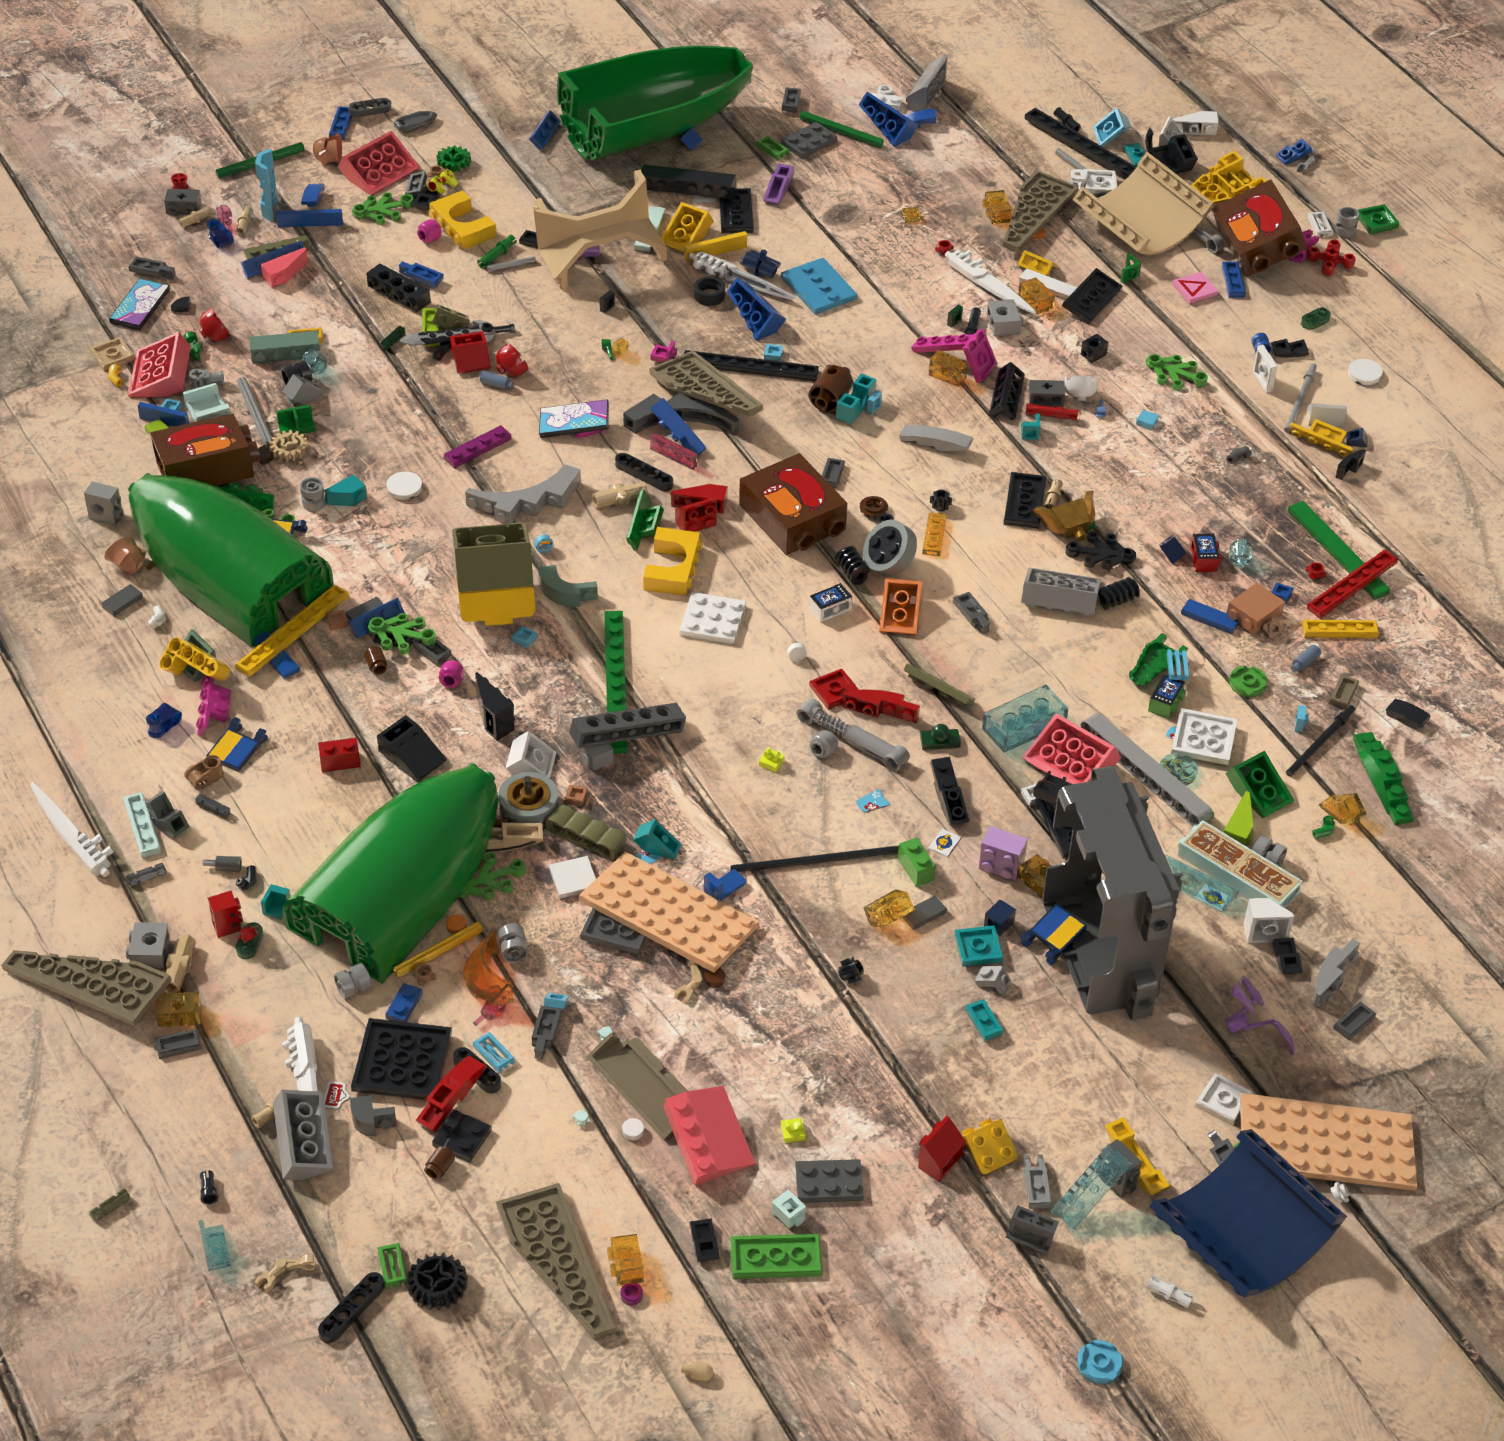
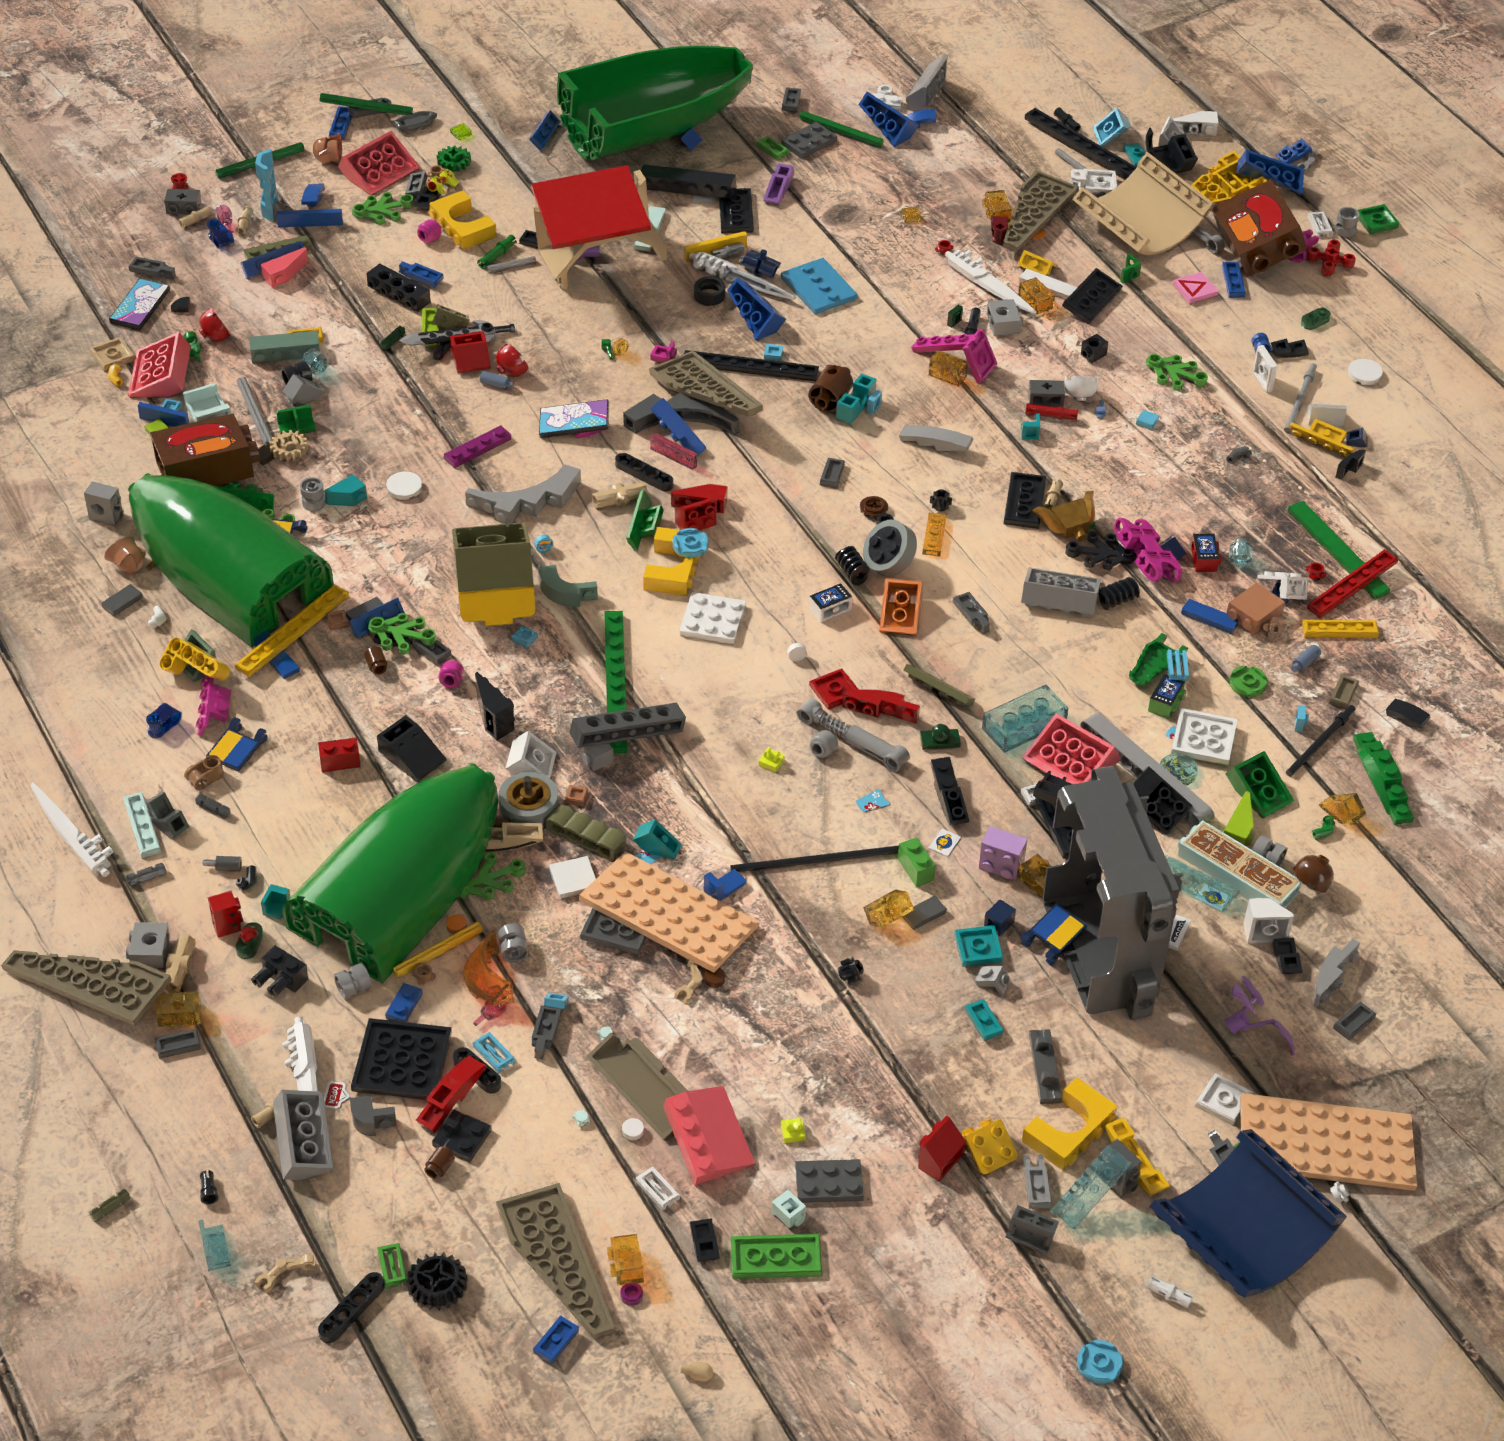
(205, 378): light grey connector -> none
(282, 968): none -> black brick
(365, 104): none -> green axle
(460, 131): none -> clear neon green tile
(556, 1339): none -> blue plate
(590, 207): none -> red tile
(607, 301): black tile -> none
(674, 1196): none -> white tile
(687, 227): yellow slope -> none
(690, 543): none -> medium azure tile
(728, 251): none -> light grey axle
(793, 504): reddish brown brick -> none
(999, 228): none -> dark red piece
(1003, 388): black fence -> none
(1045, 1066): none -> dark grey hinge
(1064, 1147): none -> yellow arch
(1151, 557): none -> dark pink piece
(1165, 804): none -> black slope
(1179, 928): none -> white slope
(1281, 173): none -> blue wedge
(1292, 584): none -> white bracket
(1315, 871): none -> reddish brown cylinder

